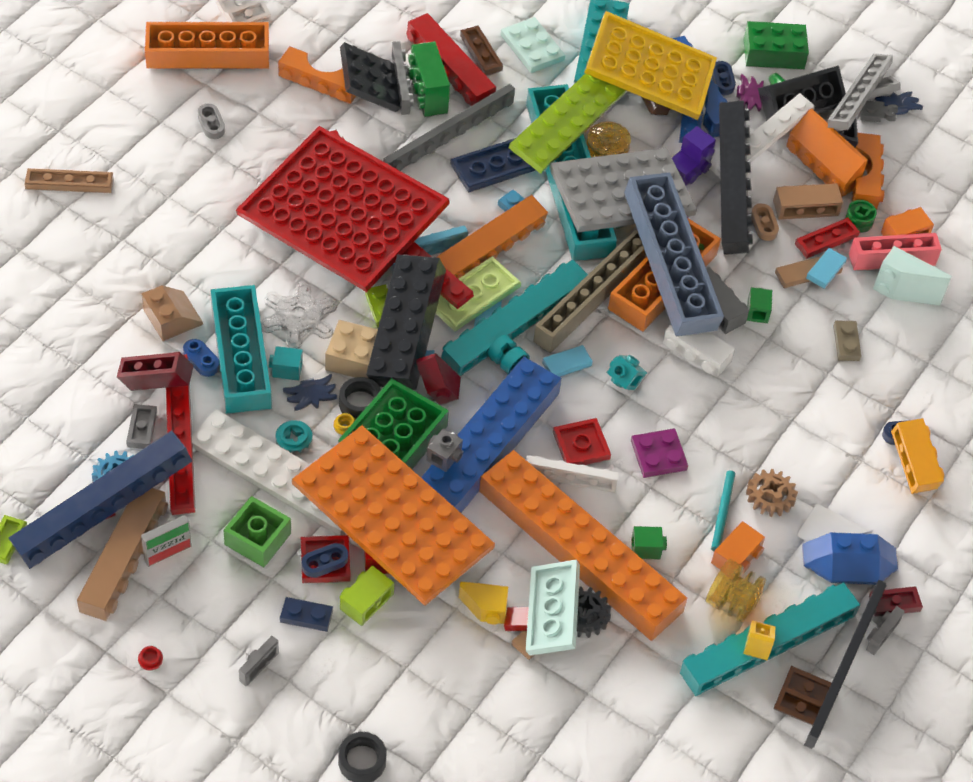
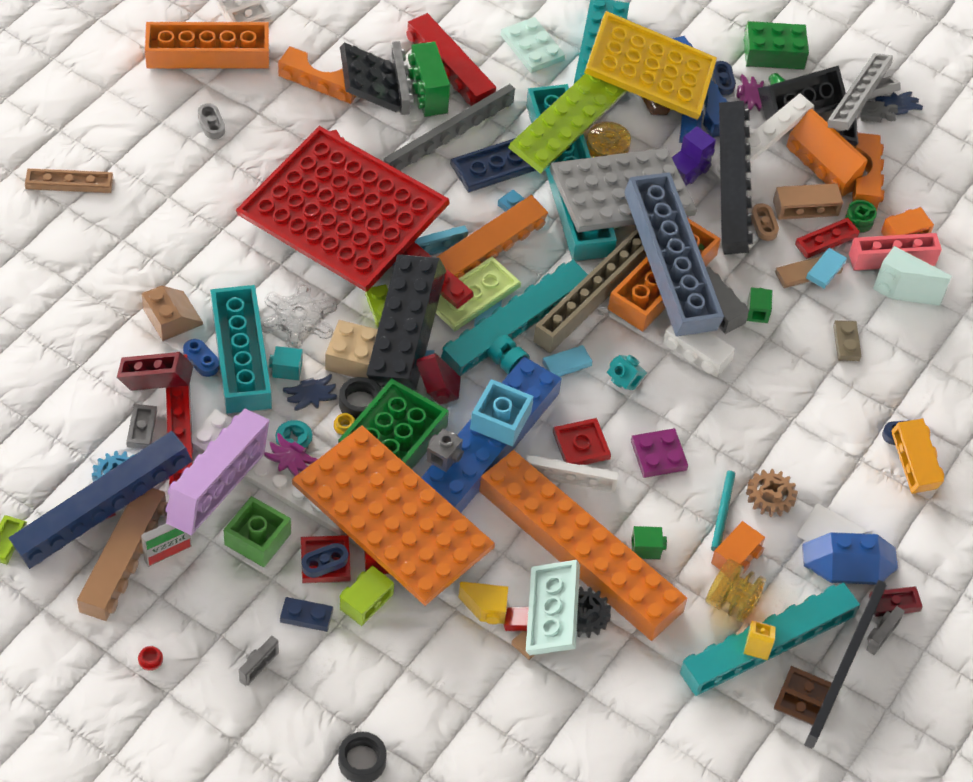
(216, 471): none -> lavender brick
(289, 456): none -> magenta piece
(481, 50): reddish brown plate -> none
(501, 412): none -> medium azure brick

